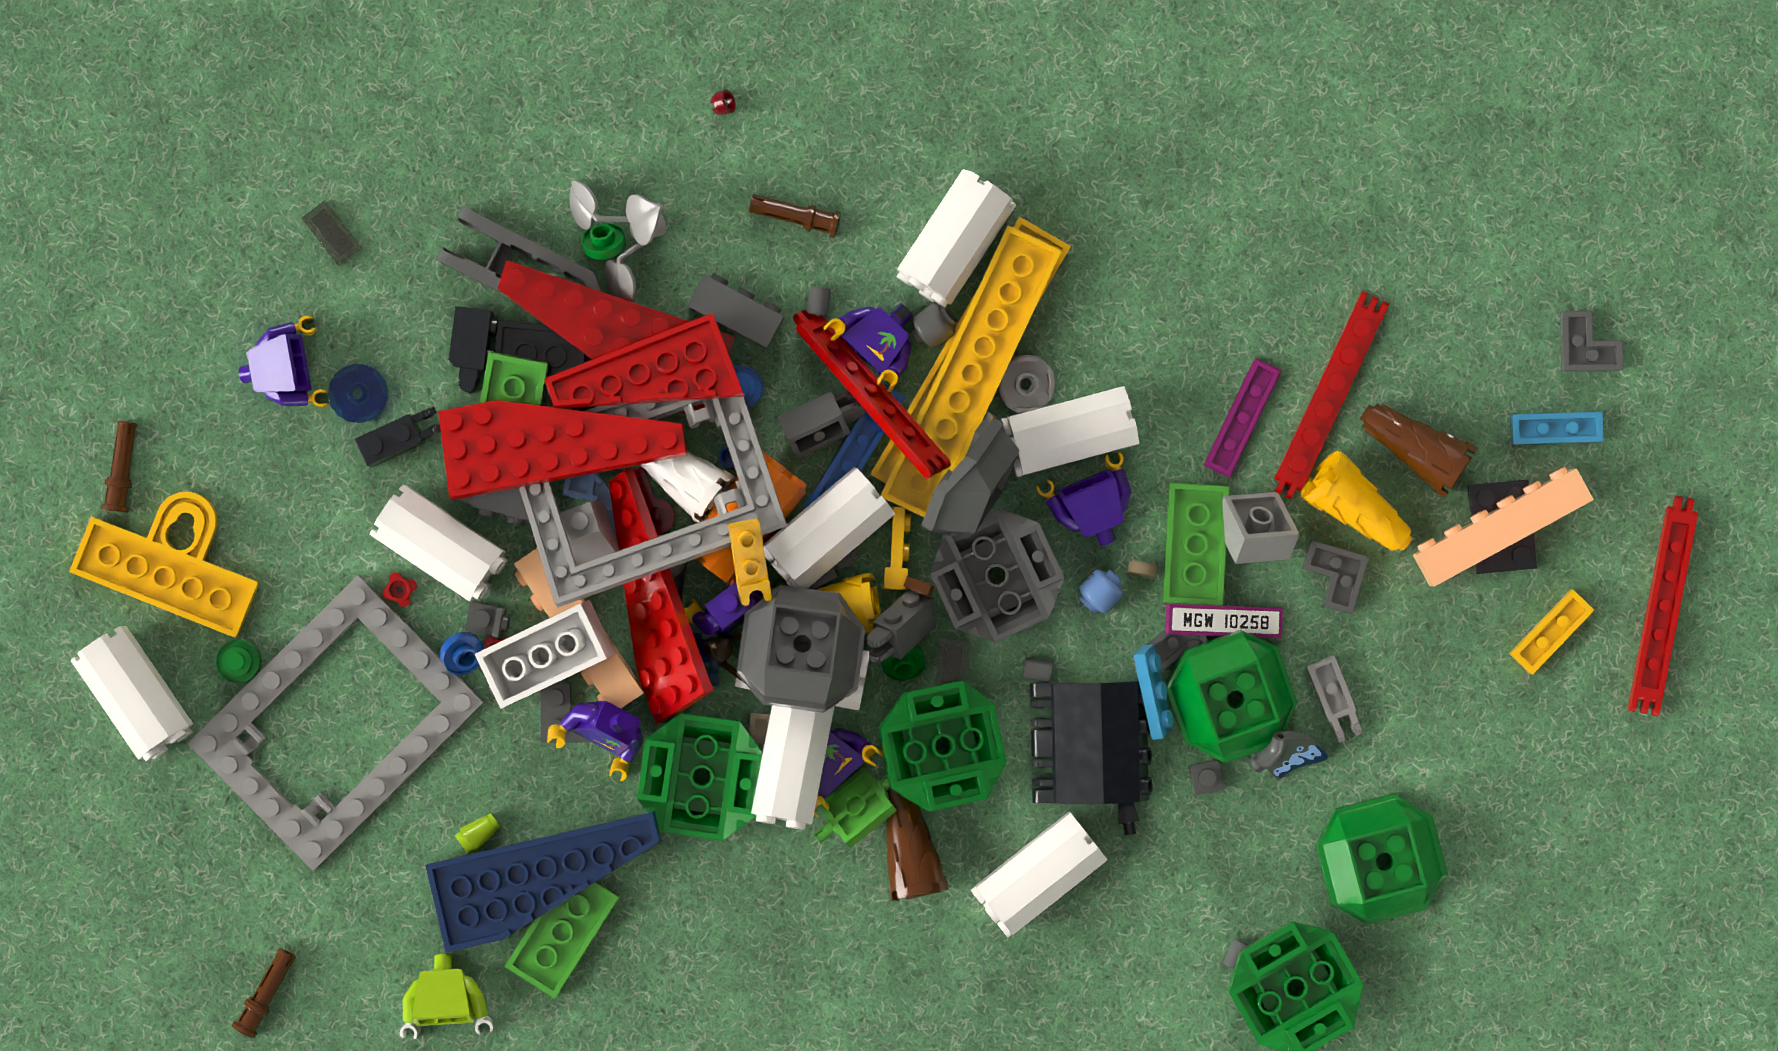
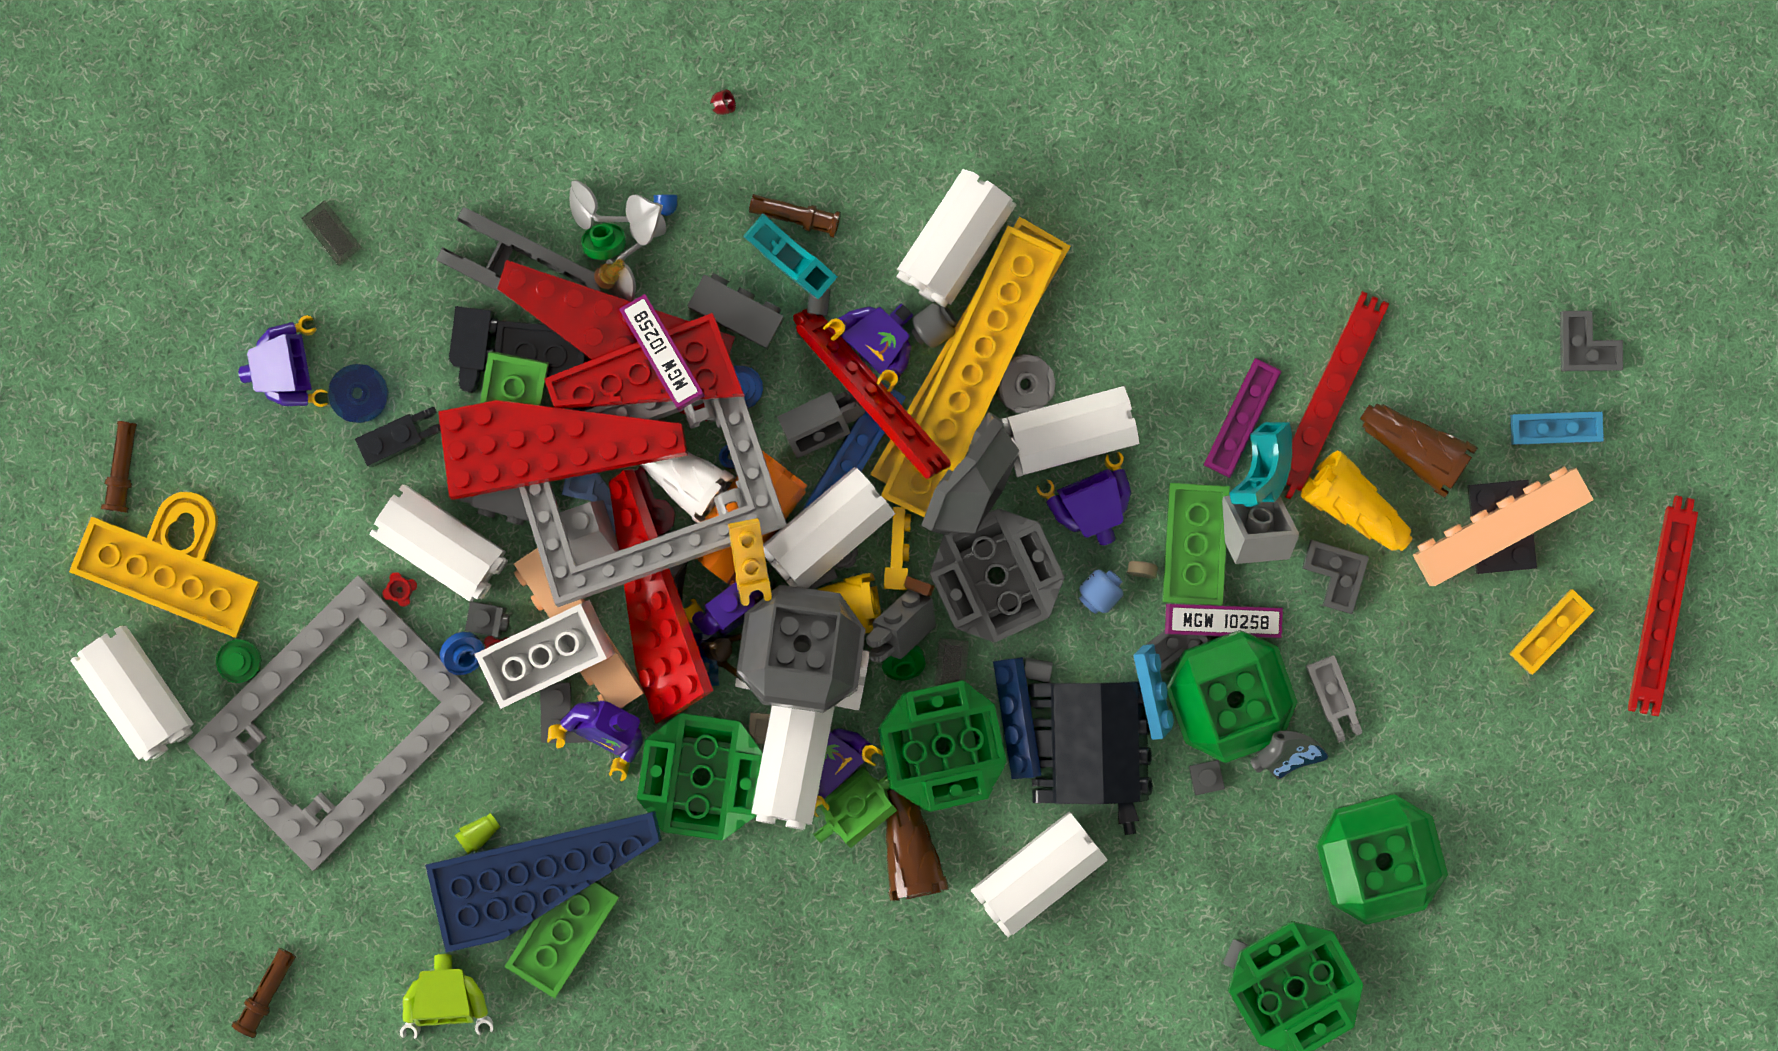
(608, 274): none -> clear yellow piece
(661, 352): none -> tile
(668, 201): none -> blue hinge
(790, 257): none -> teal arch
(1017, 718): none -> dark blue plate
(1269, 465): none -> teal arch

